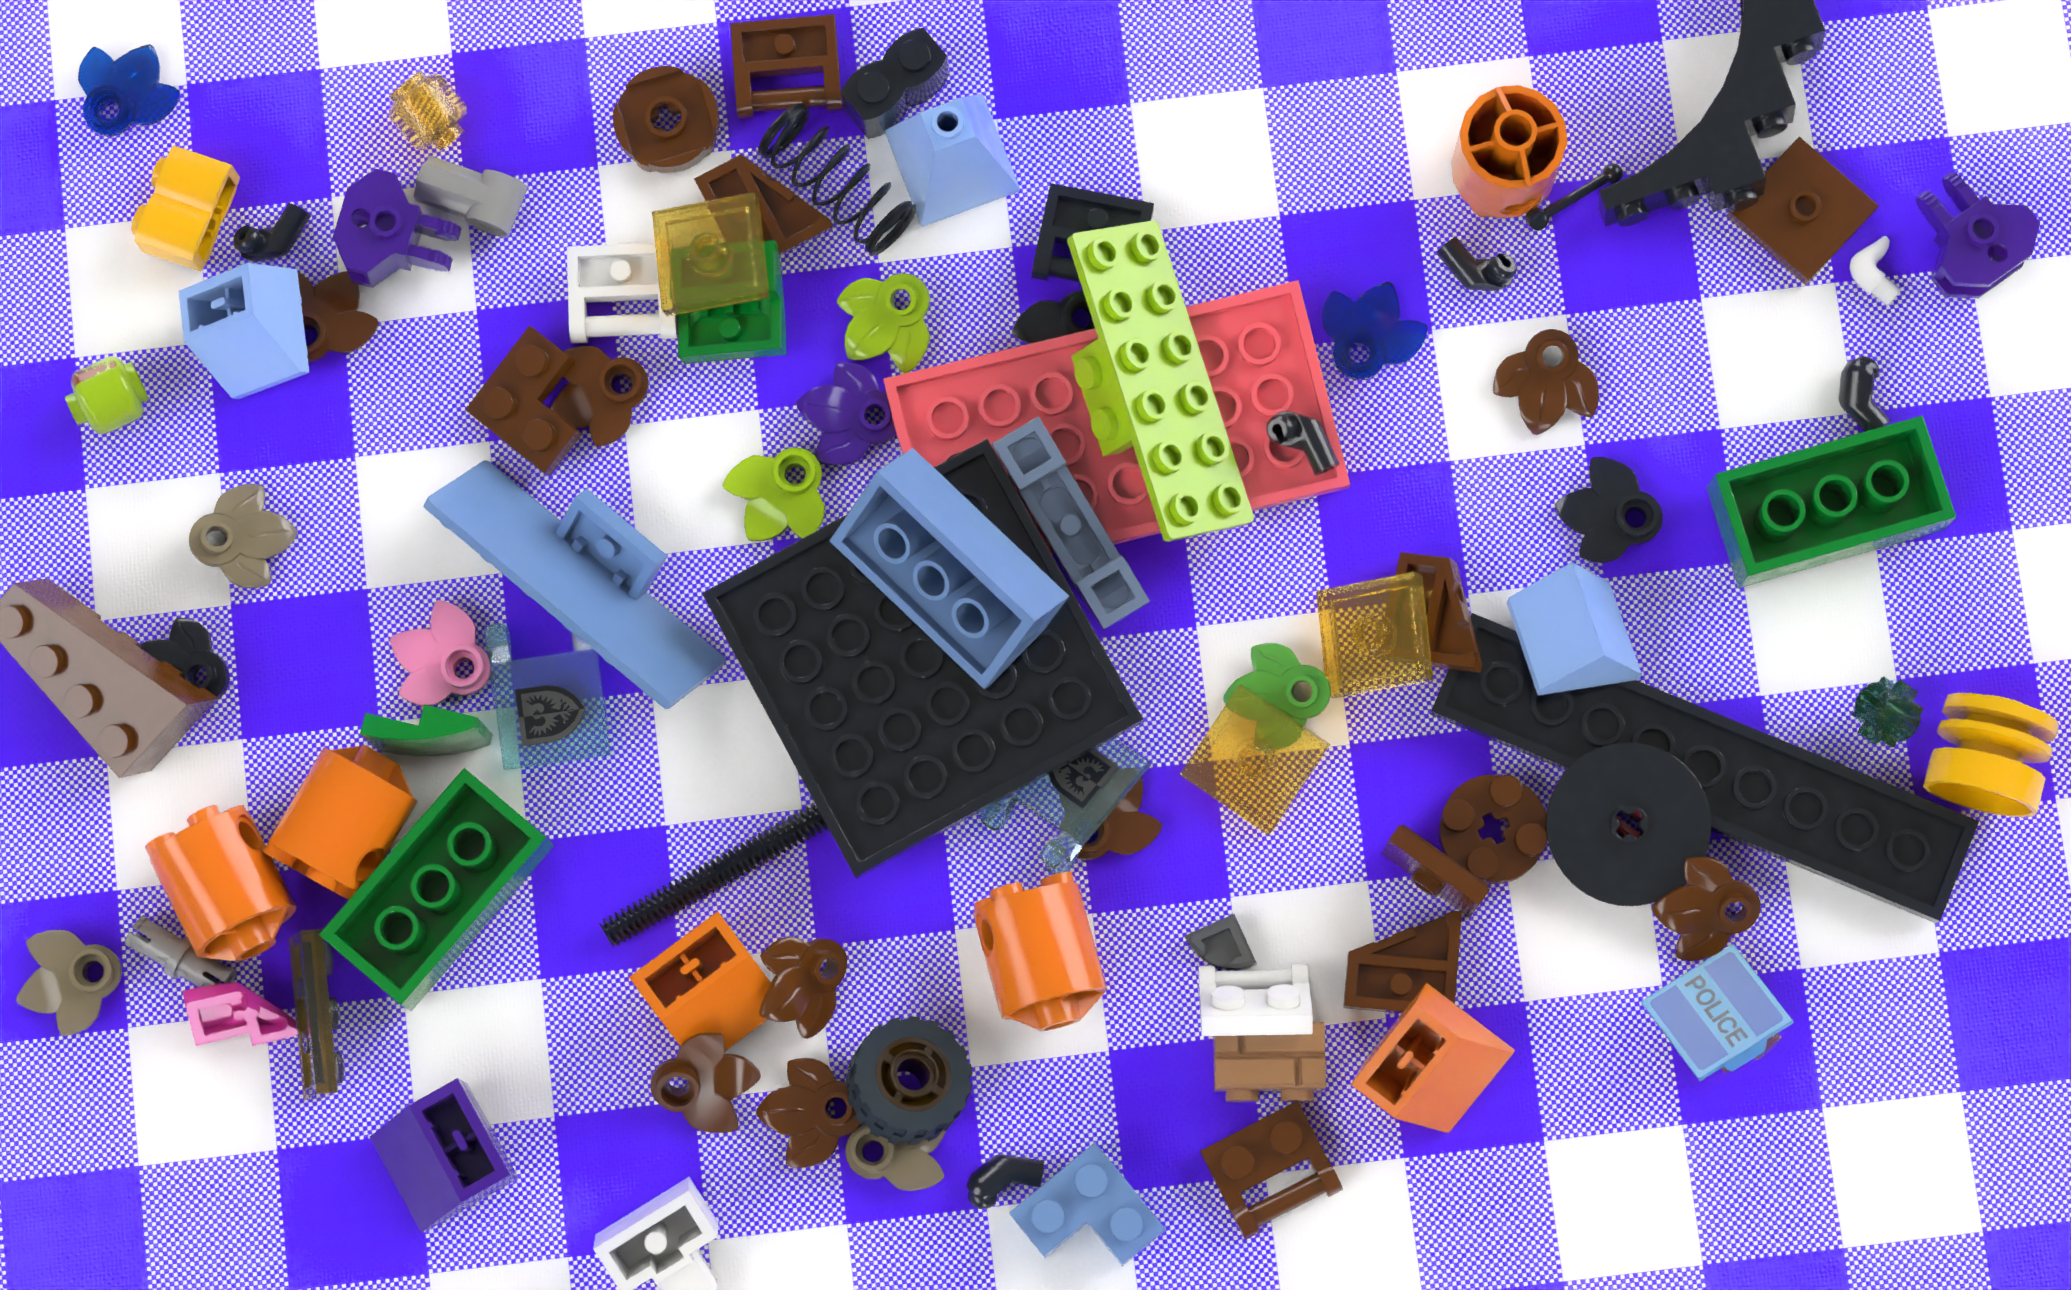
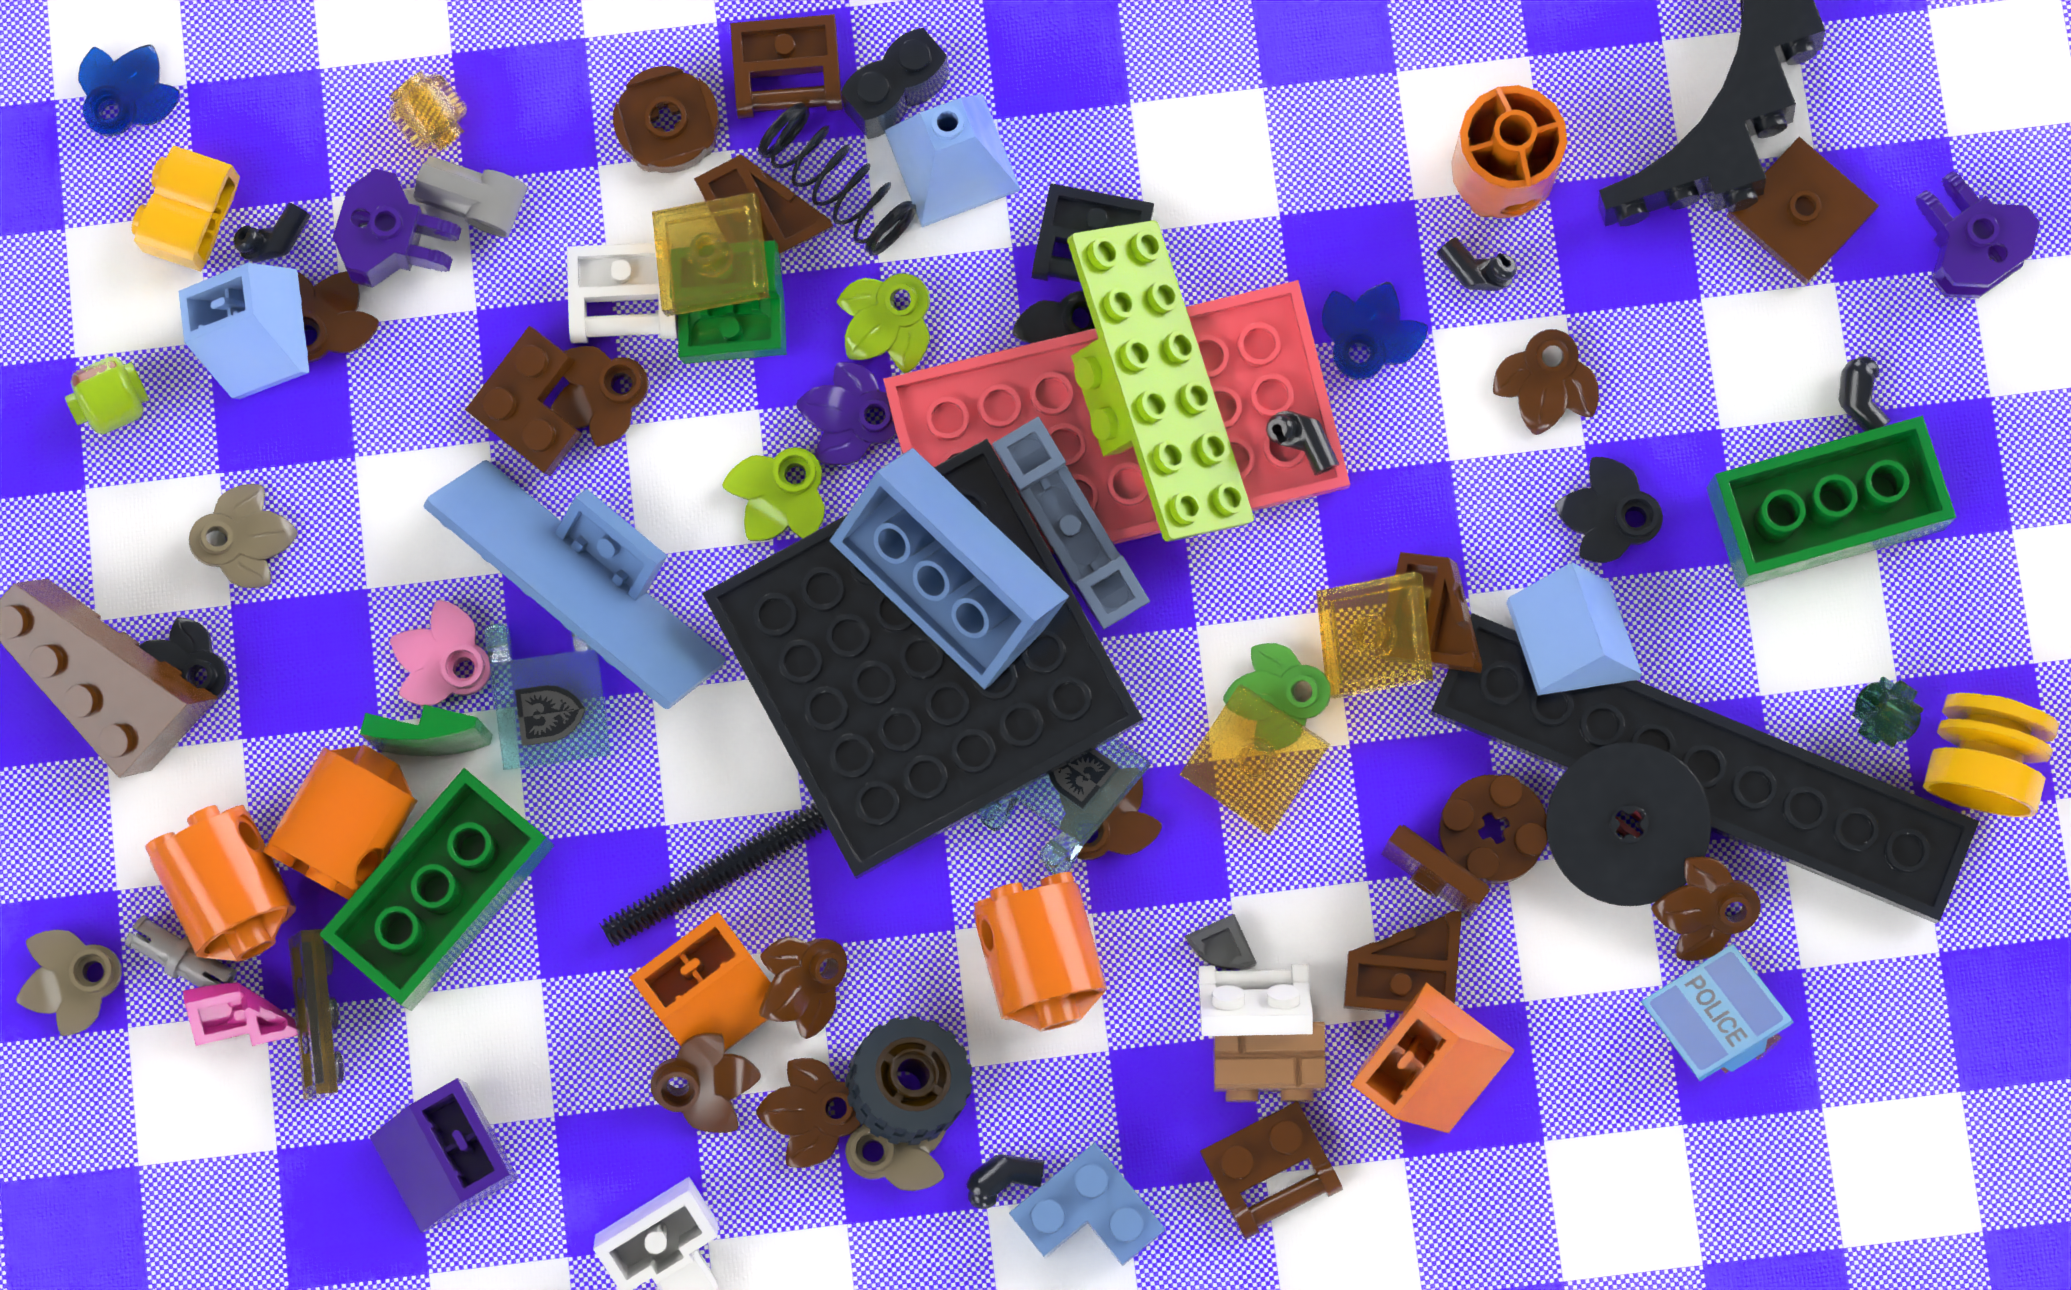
(1539, 218): black hinge -> none
(1868, 276): white animal -> none

